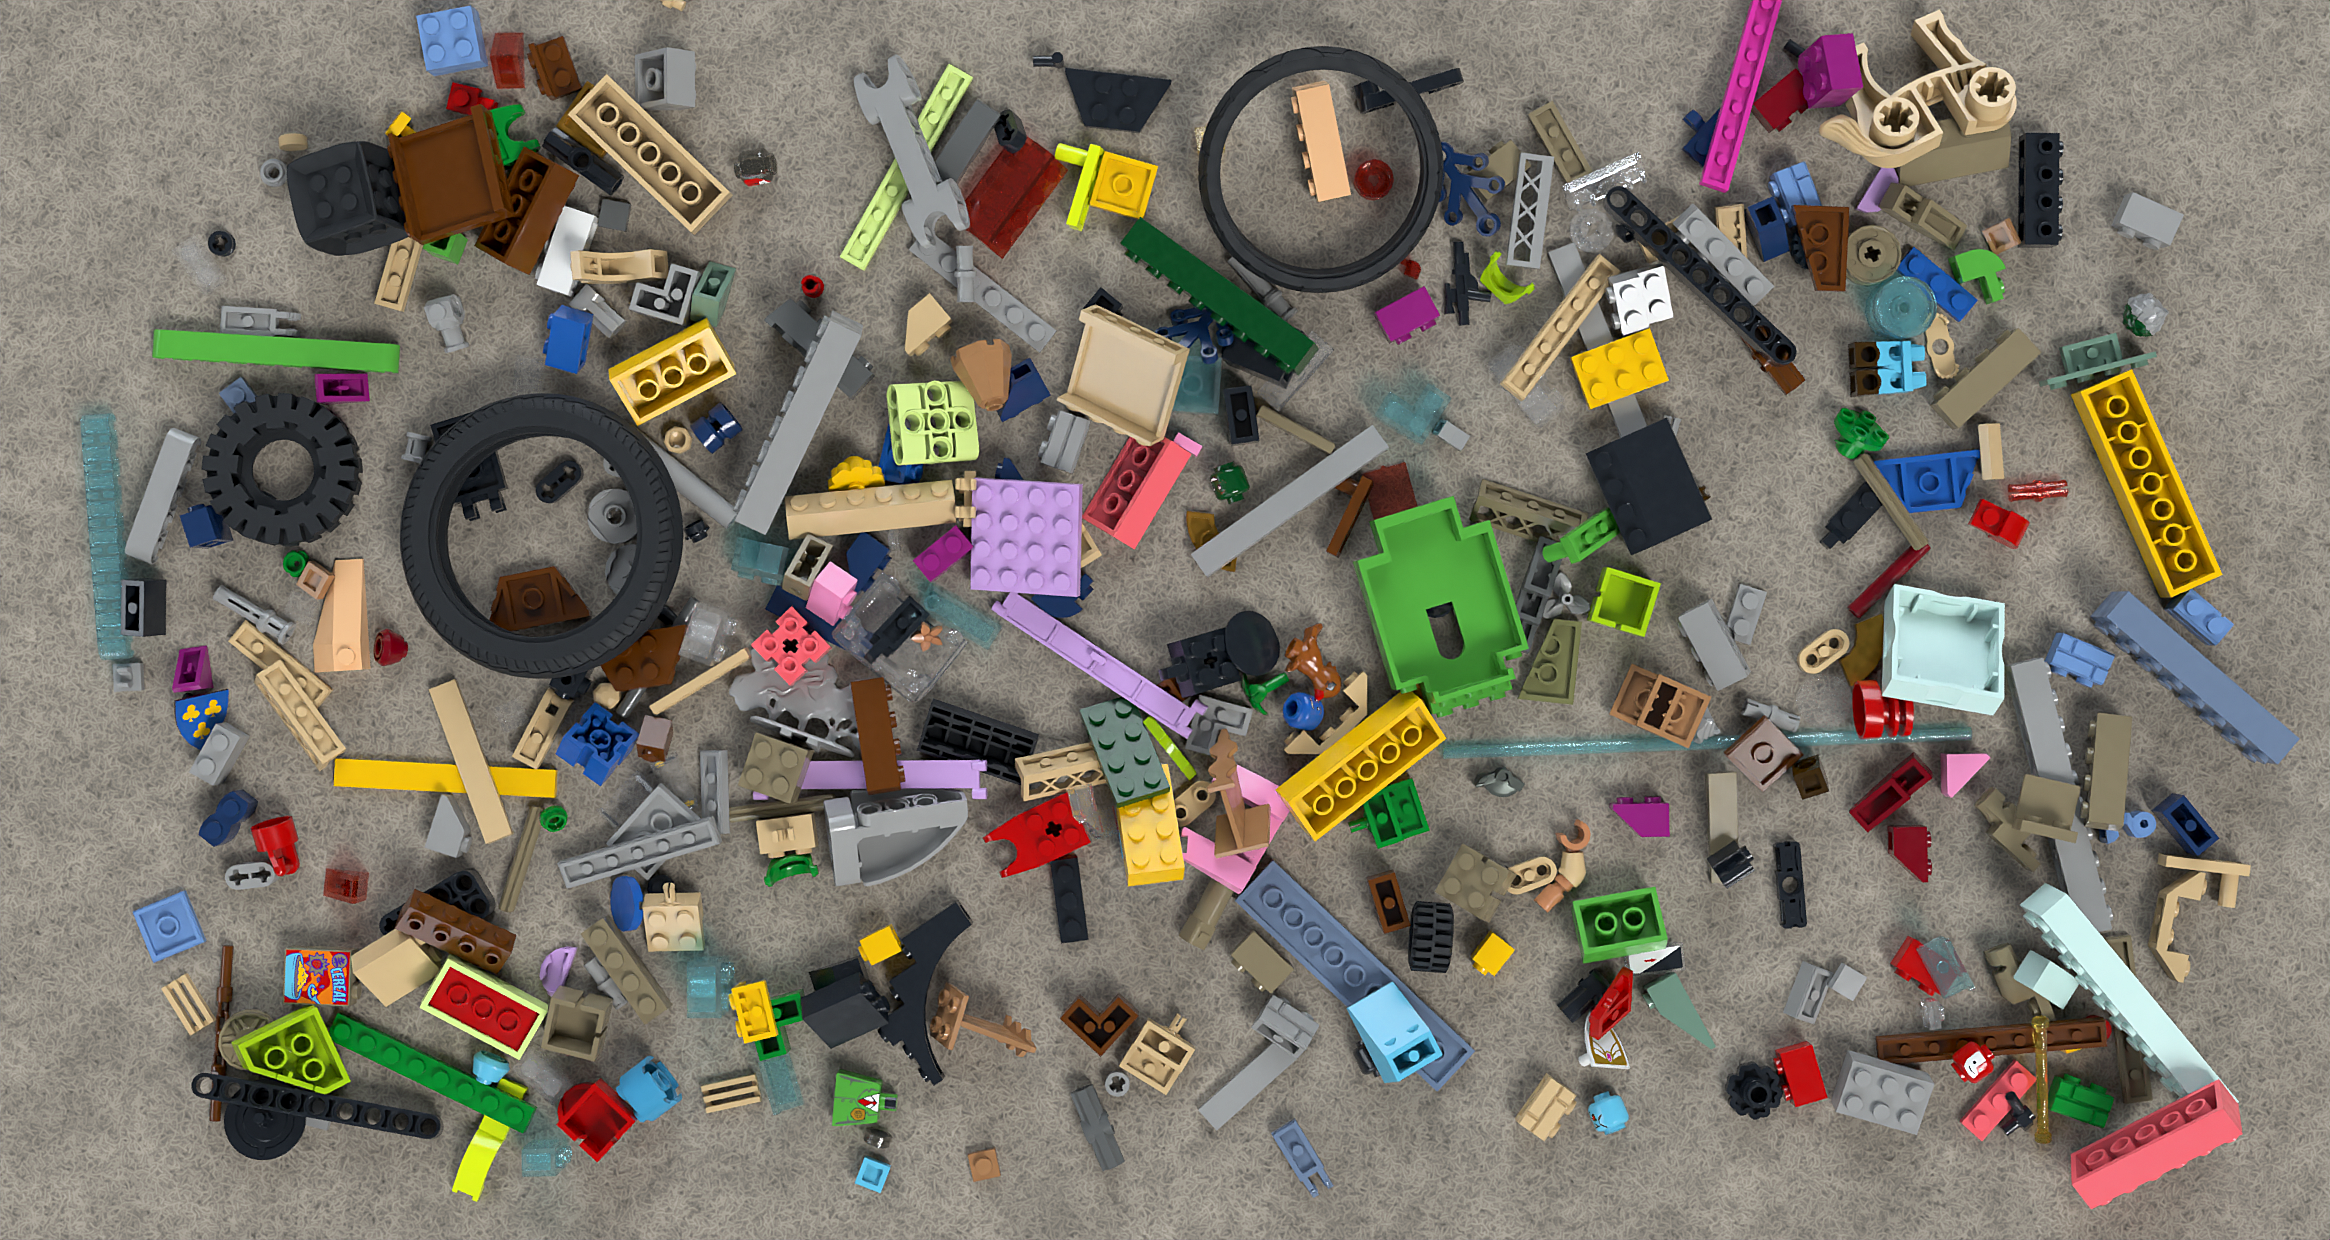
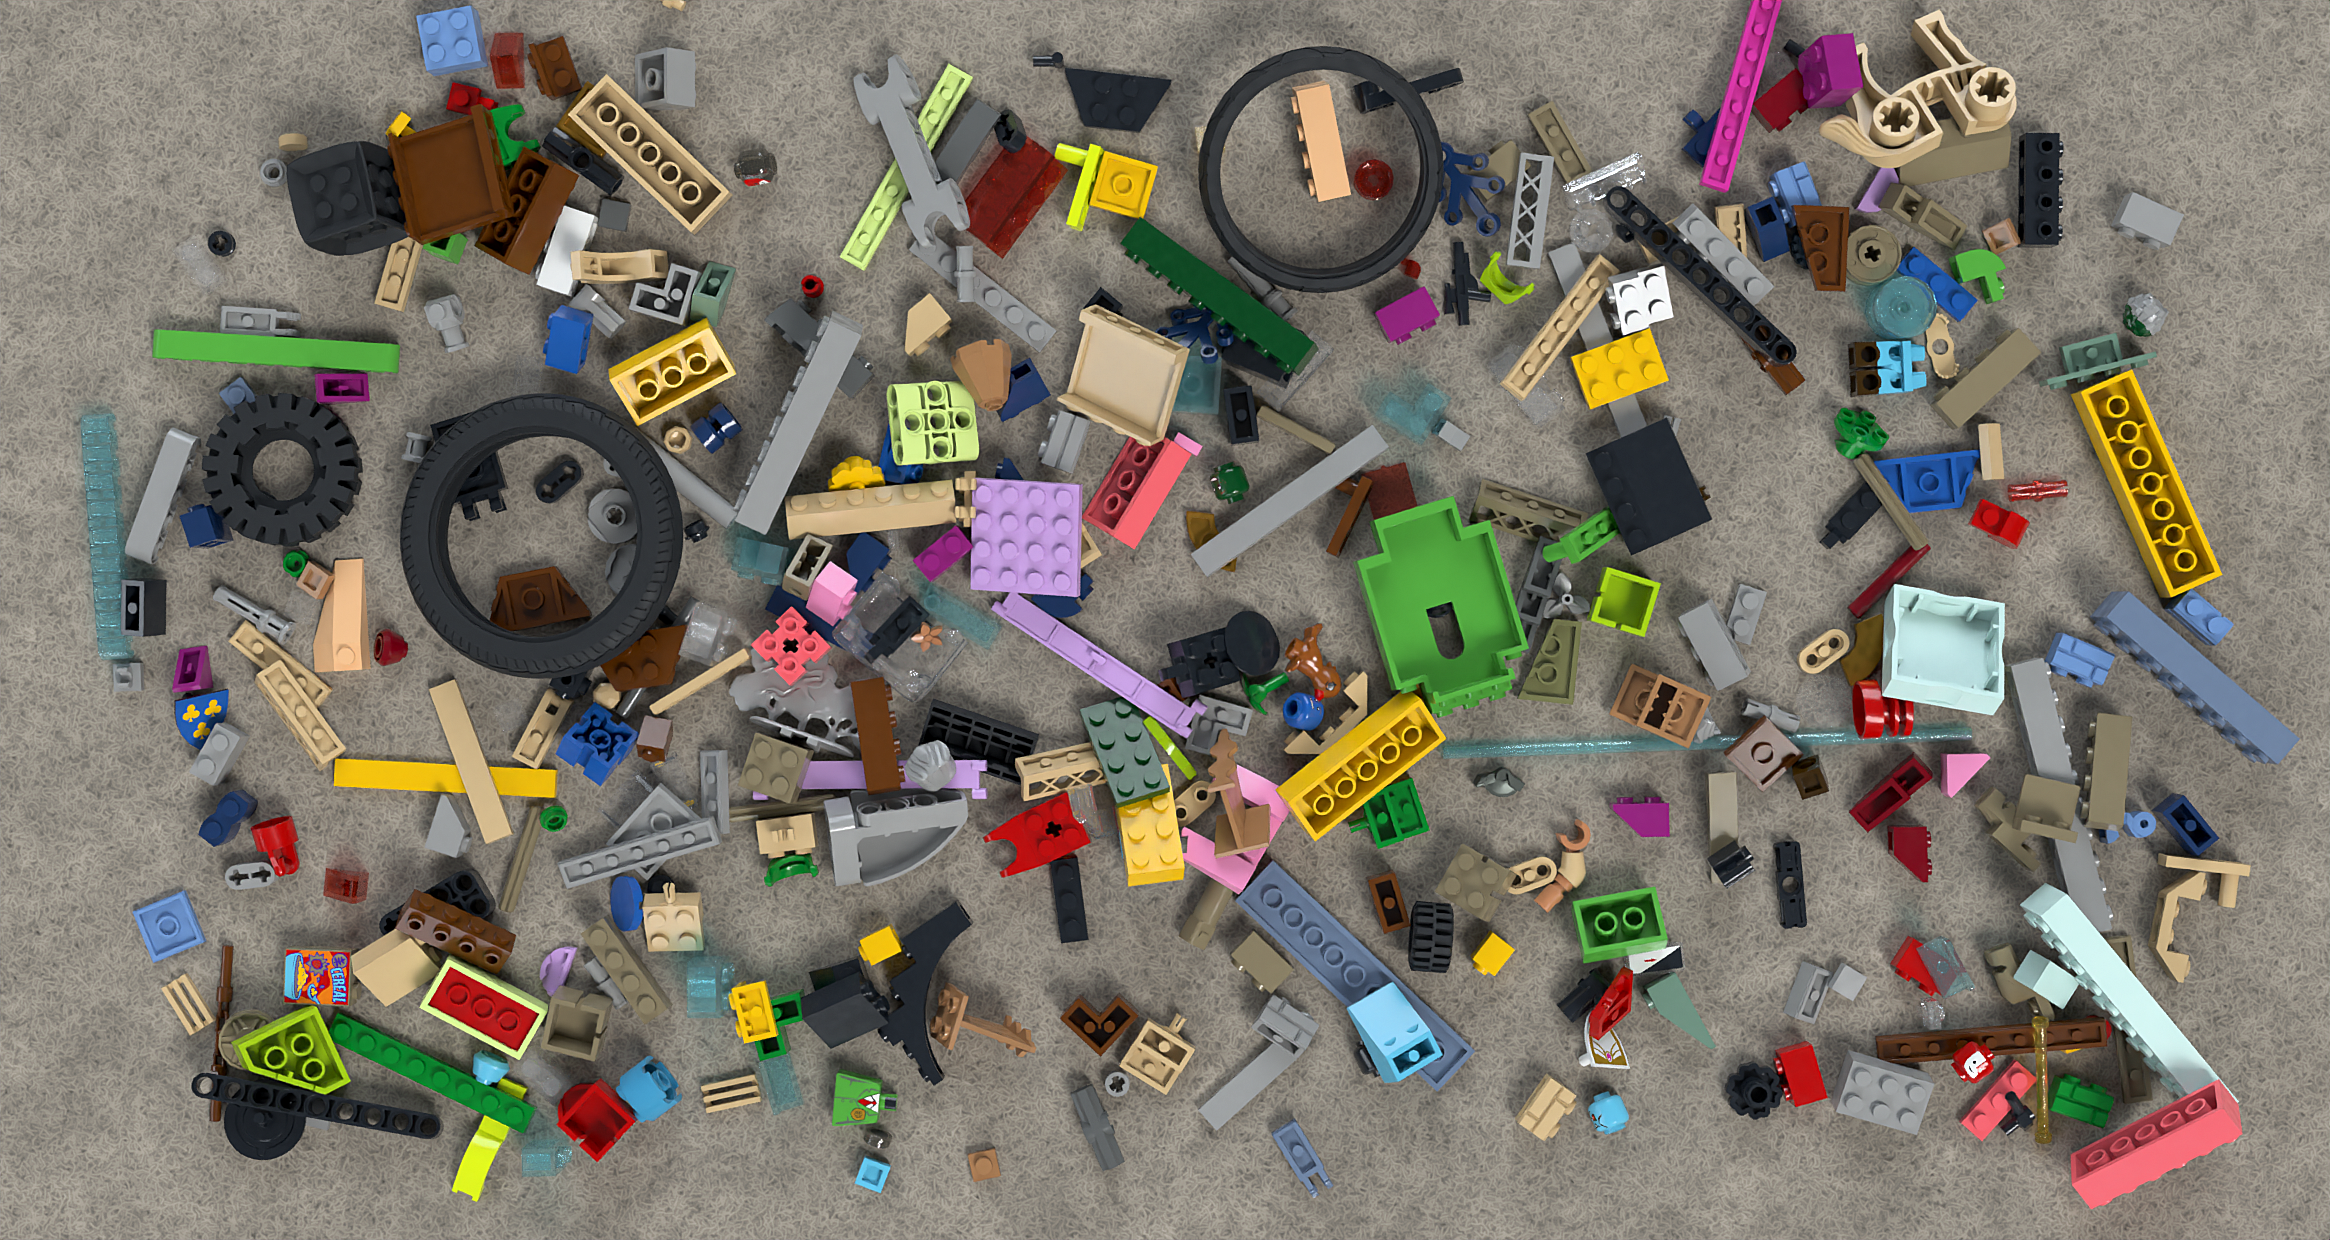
(931, 766): none -> light grey hair

